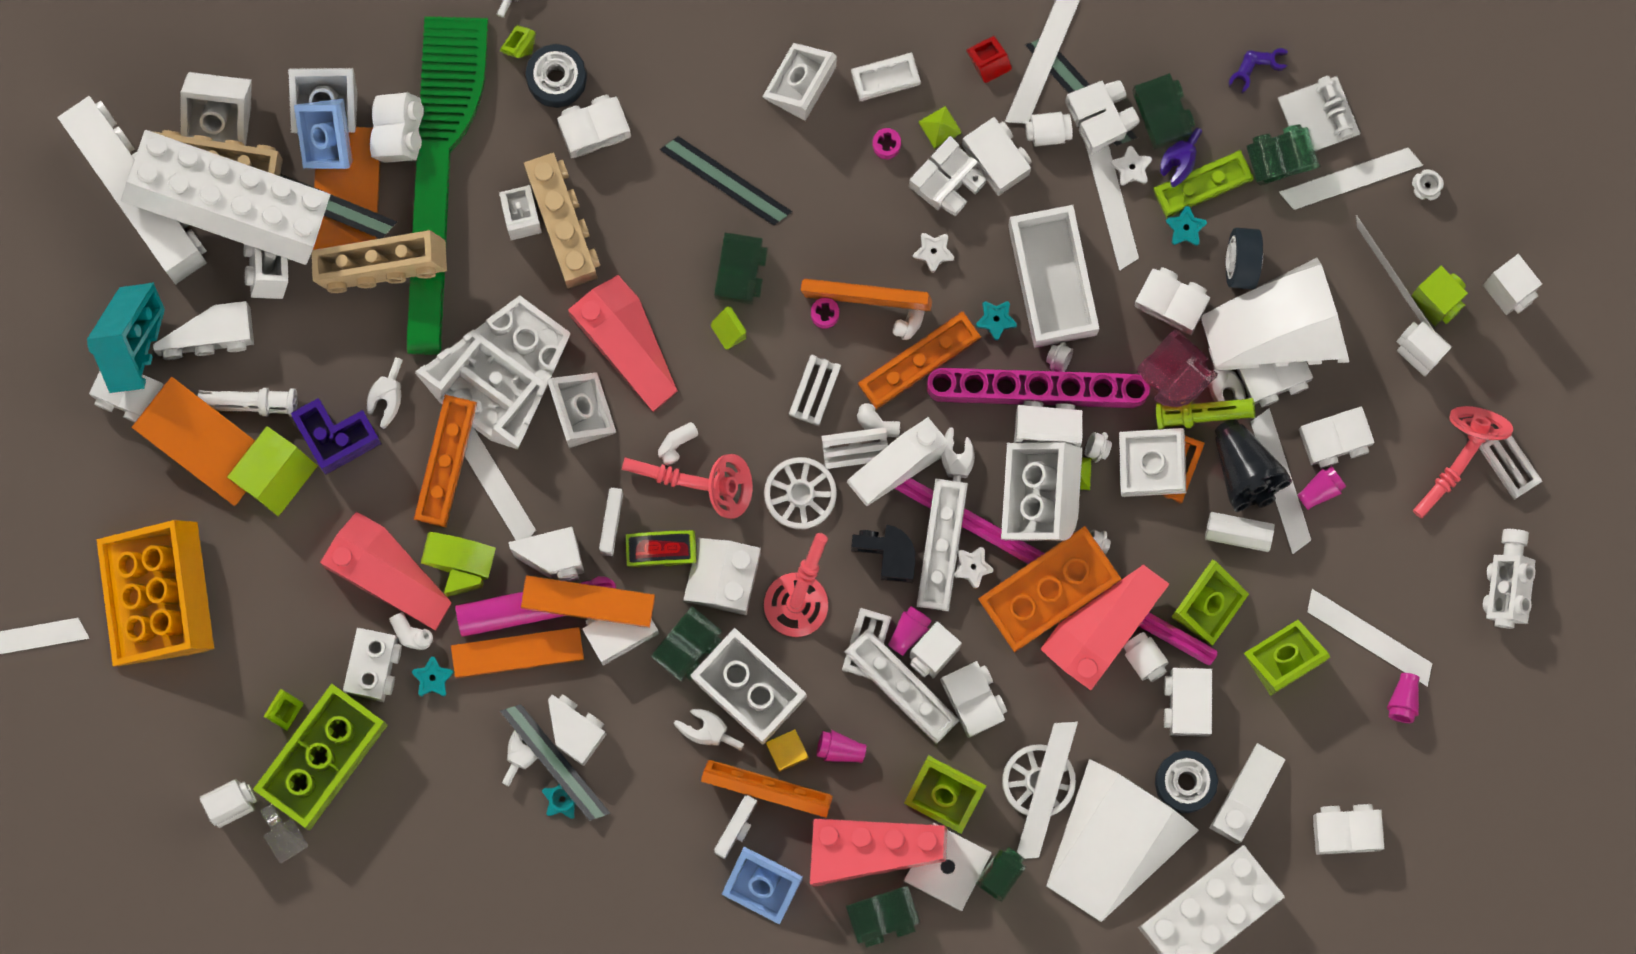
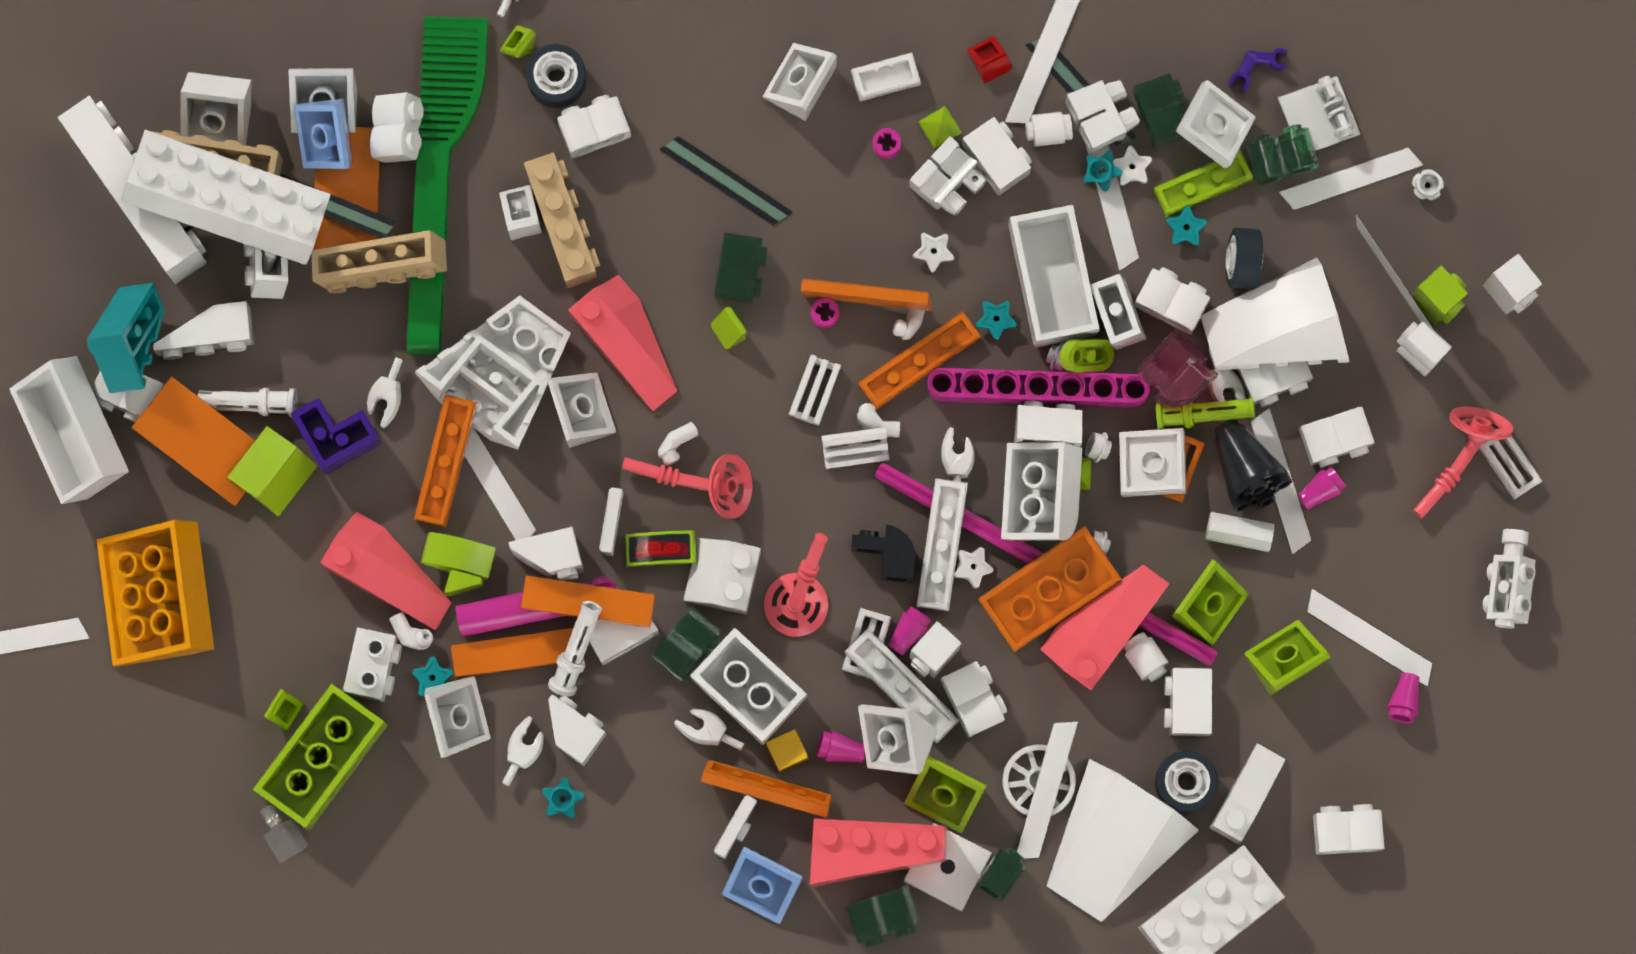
(69, 429): none -> white piece
(228, 802): white brick -> none
(457, 715): none -> white slope
(555, 762): sticker -> none
(571, 661): none -> white pin
(800, 493): white wheel -> none
(895, 738): none -> white slope
(899, 461): white slope -> none
(1087, 355): none -> lime plate
(1093, 170): none -> teal plate
(1118, 311): none -> white brick
(1181, 155): dark purple hand -> none
(1215, 124): none -> white tile

